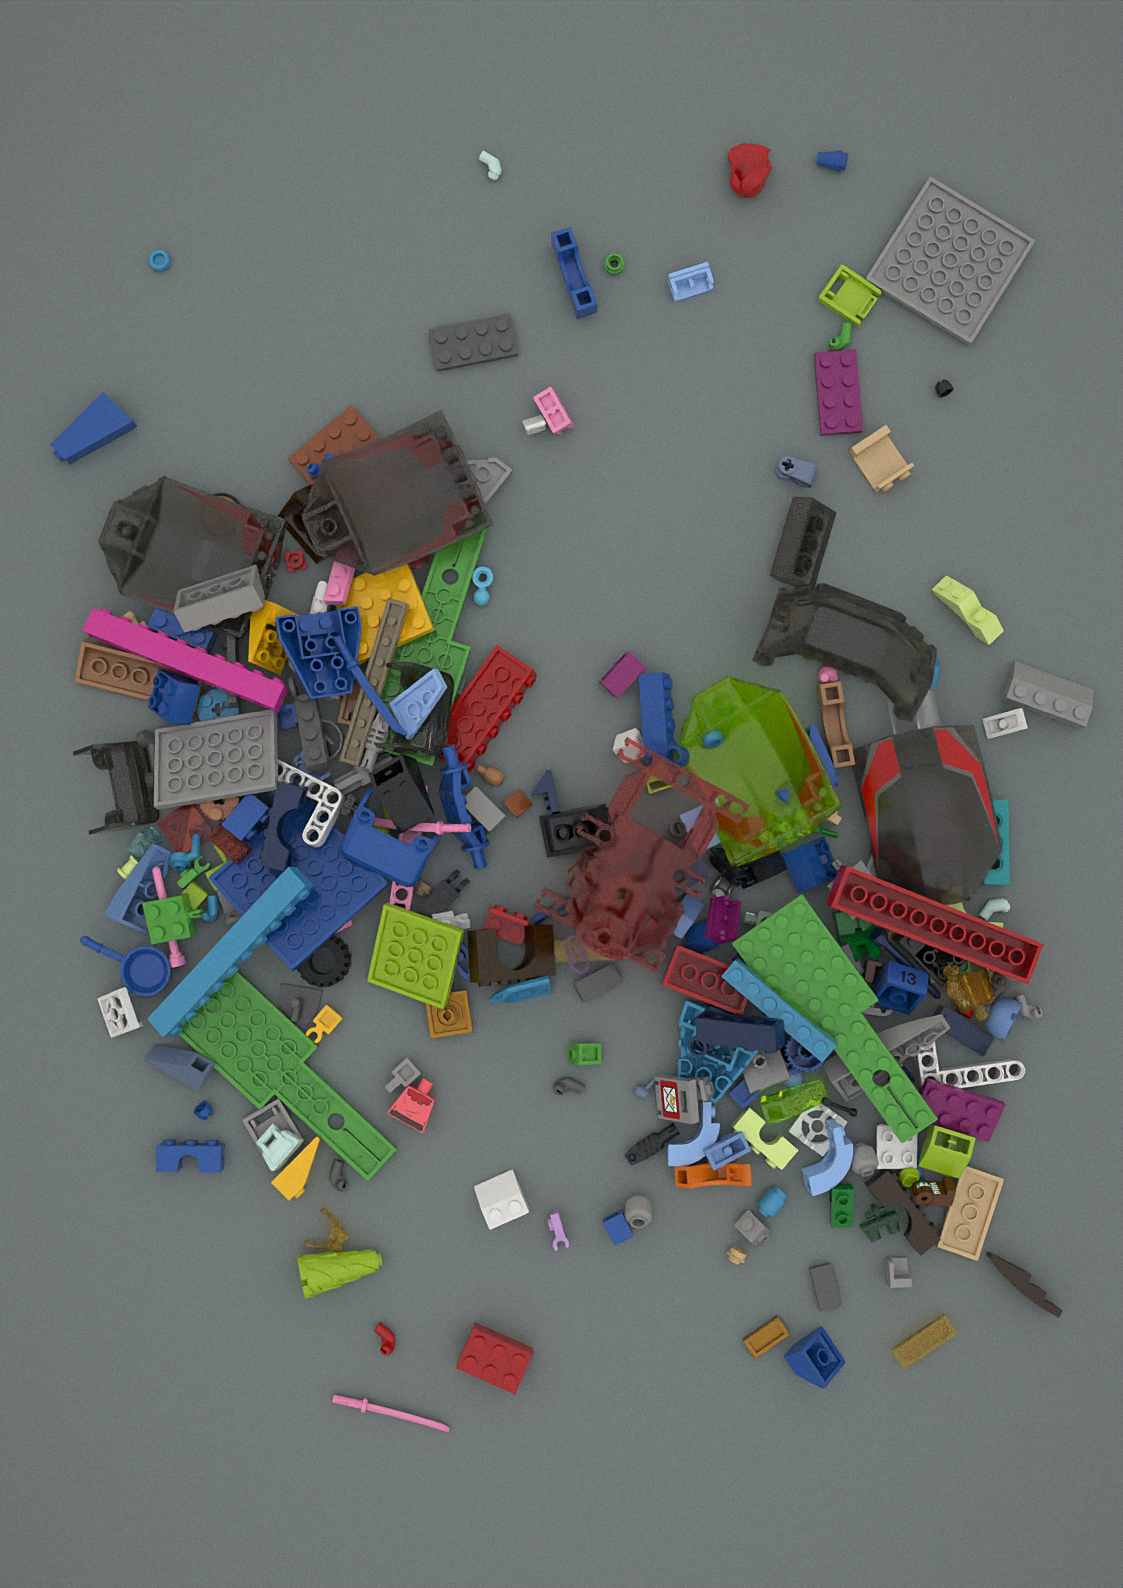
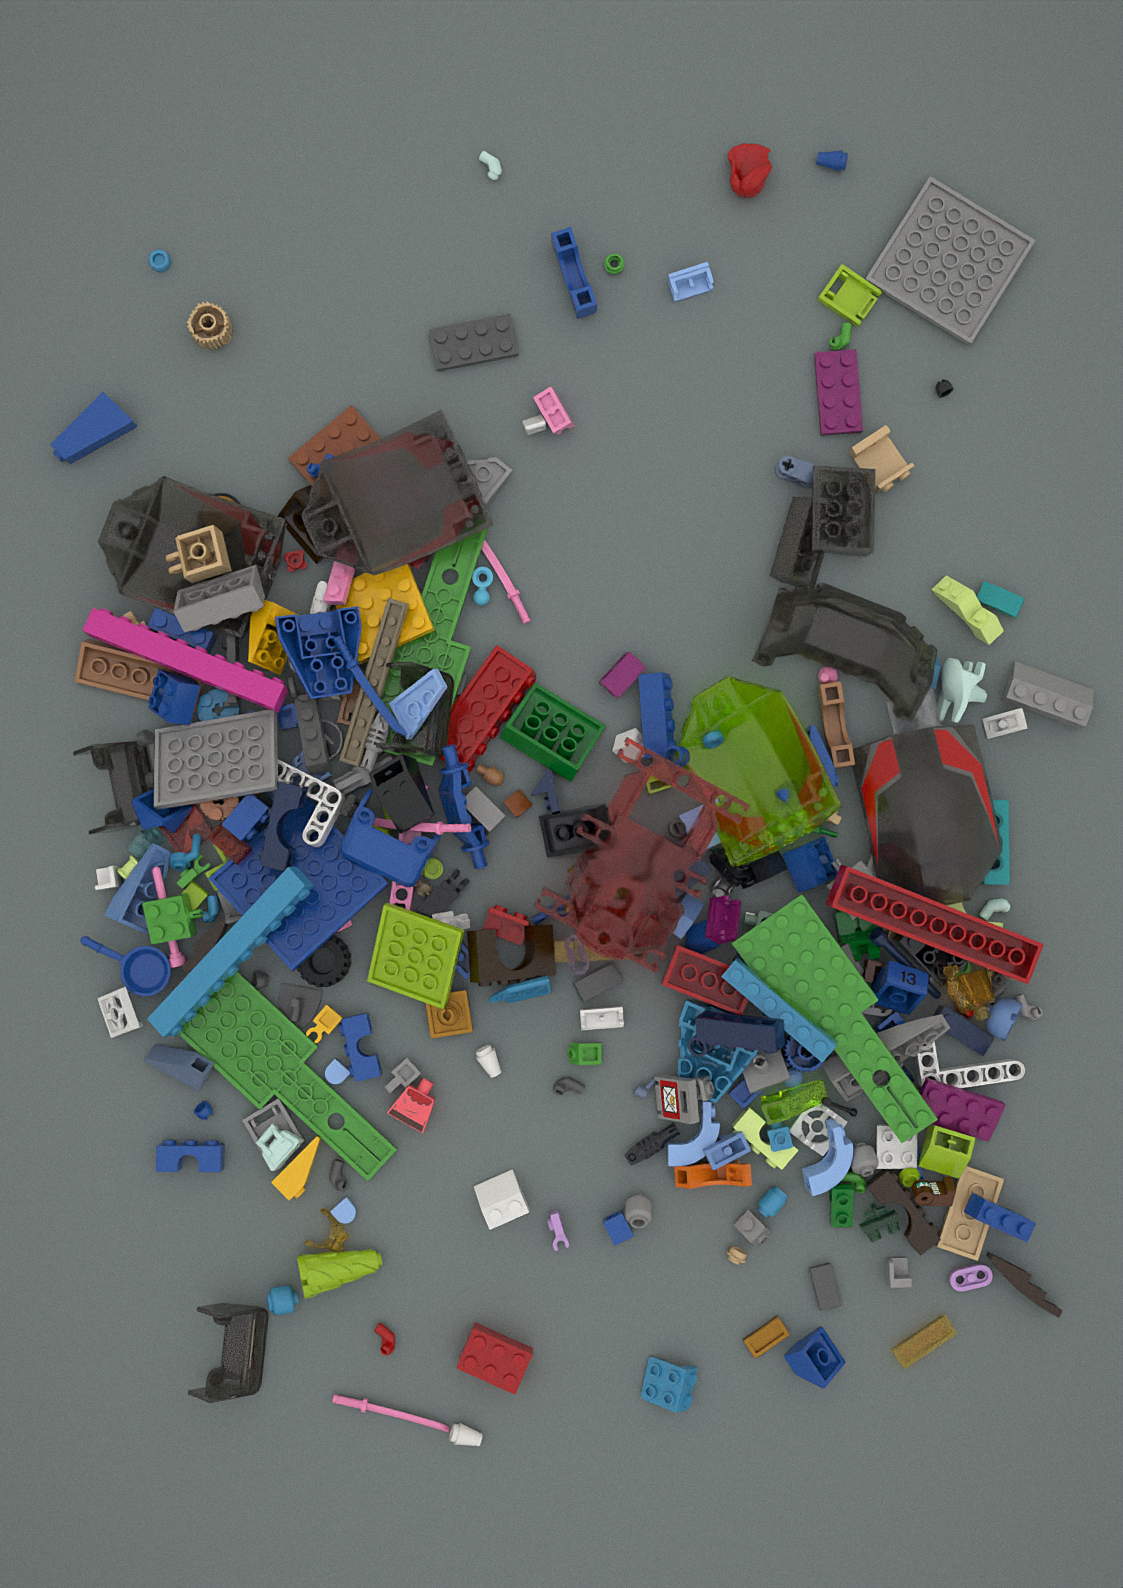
(108, 878): none -> white panel
(151, 817): none -> blue slope
(201, 554): none -> tan hinge
(203, 947): none -> dark brown slope
(217, 334): none -> tan brick
(241, 1354): none -> clear smoke windscreen
(258, 980): none -> dark grey hinge
(282, 1300): none -> dark azure head
(336, 1072): none -> light blue tile
(344, 1211): none -> light blue tile
(363, 1065): none -> blue arch
(433, 869): none -> lime plate
(464, 1435): none -> white cone
(488, 1059): none -> white cone
(513, 594): none -> bright pink sword
(552, 732): none -> green slope
(601, 1018): none -> white hinge
(669, 1384): none -> dark azure bracket
(779, 1136): none -> dark azure bracket
(843, 510): none -> clear smoke slope
(856, 1180): none -> bright green arm
(888, 1022): none -> blue panel
(960, 687): none -> light aqua piece
(970, 1279): none -> lavender plate
(999, 1217): none -> blue arch
(1000, 599): none -> teal slope

